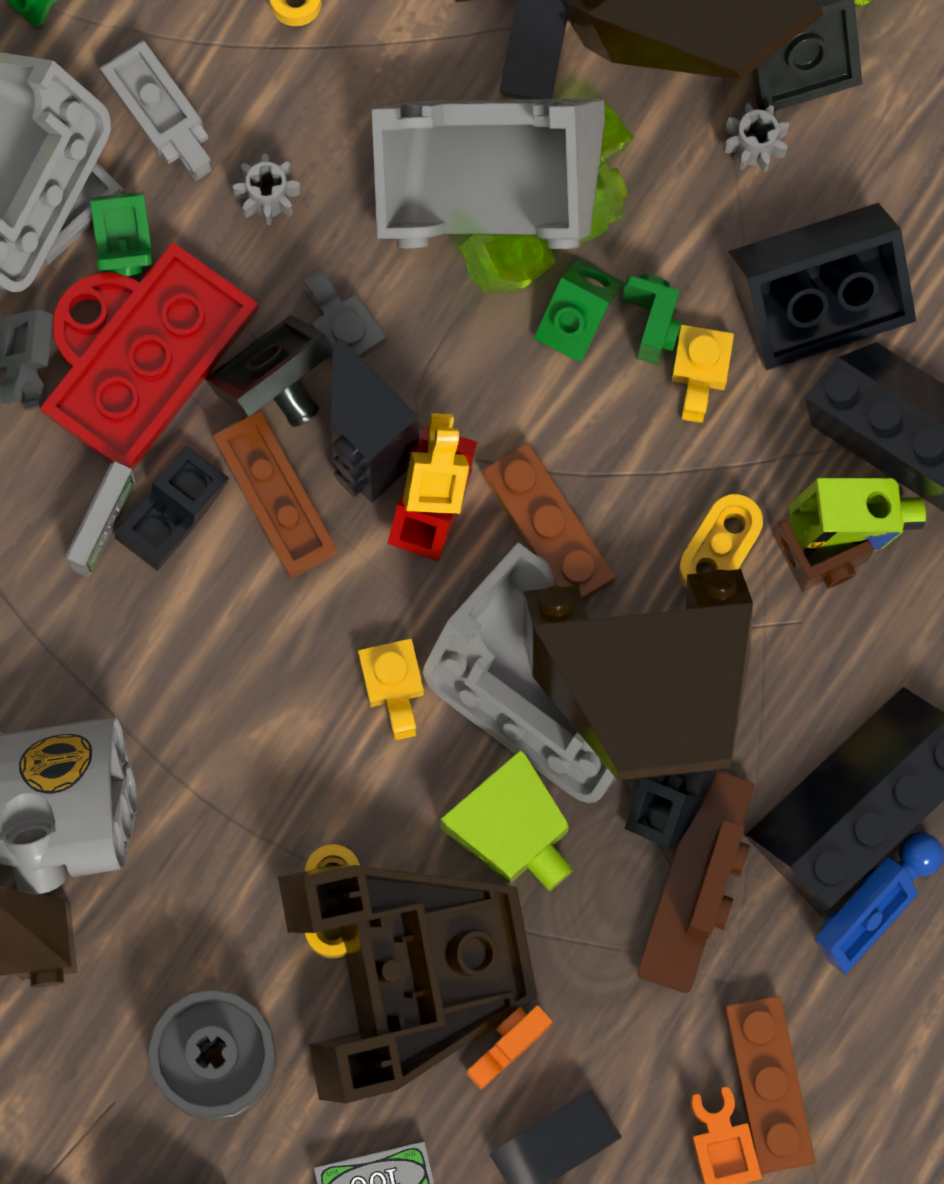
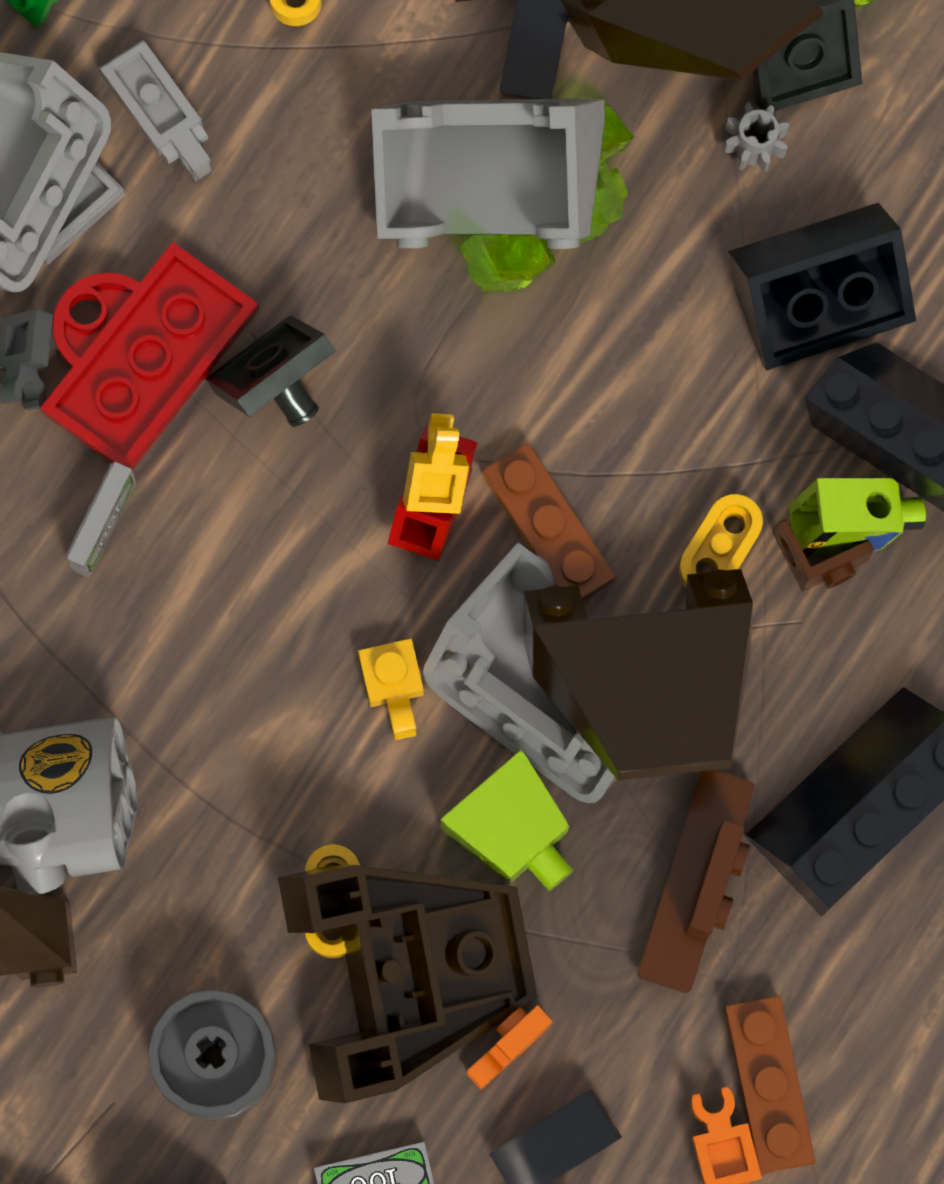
(122, 233): green bracket -> none
(172, 508): black slope -> none
(266, 173): light grey gear -> none
(275, 495): dark orange plate -> none
(342, 319): dark grey plate -> none
(369, 427): black slope -> none
(577, 310): green bracket -> none
(661, 329): green bracket -> none
(668, 805): black slope -> none
(702, 364): yellow plate -> none
(878, 901): blue plate -> none

